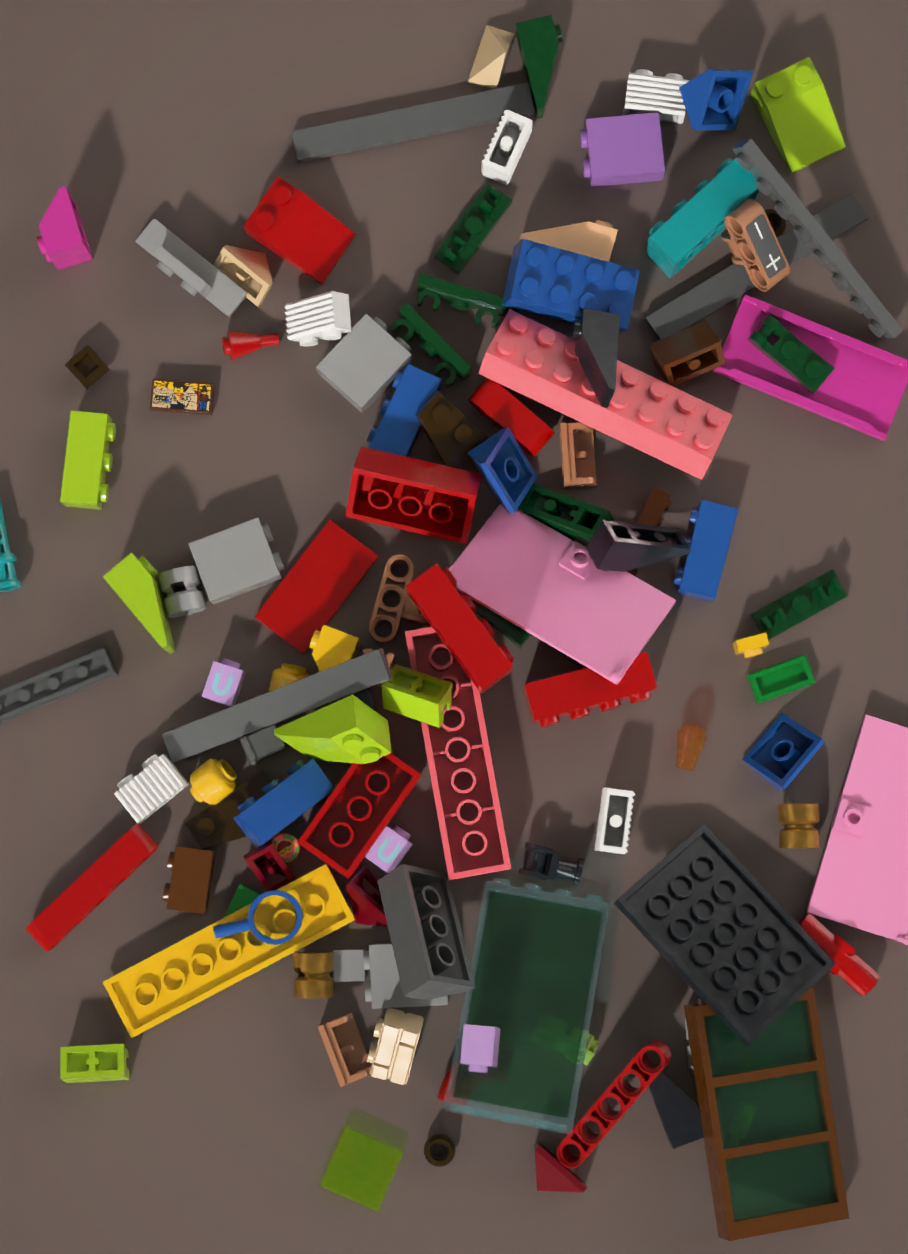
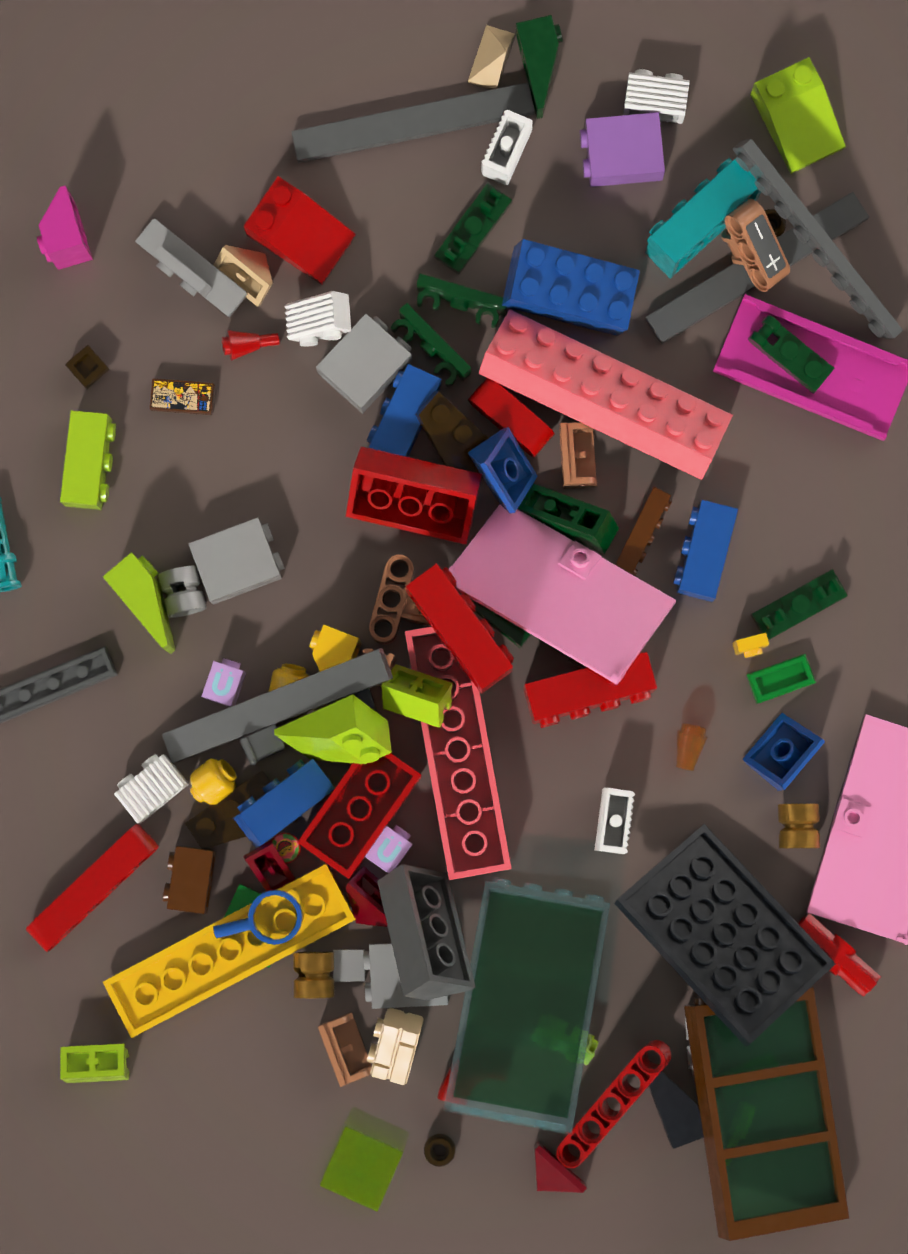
(316, 586): red tile -> none
(480, 1047): lavender brick -> none
(548, 864): black connector -> none
(582, 238): light nougat slope -> none
(597, 350): black slope -> none
(631, 546): black slope -> none
(687, 353): reddish brown brick -> none
(716, 98): blue slope -> none

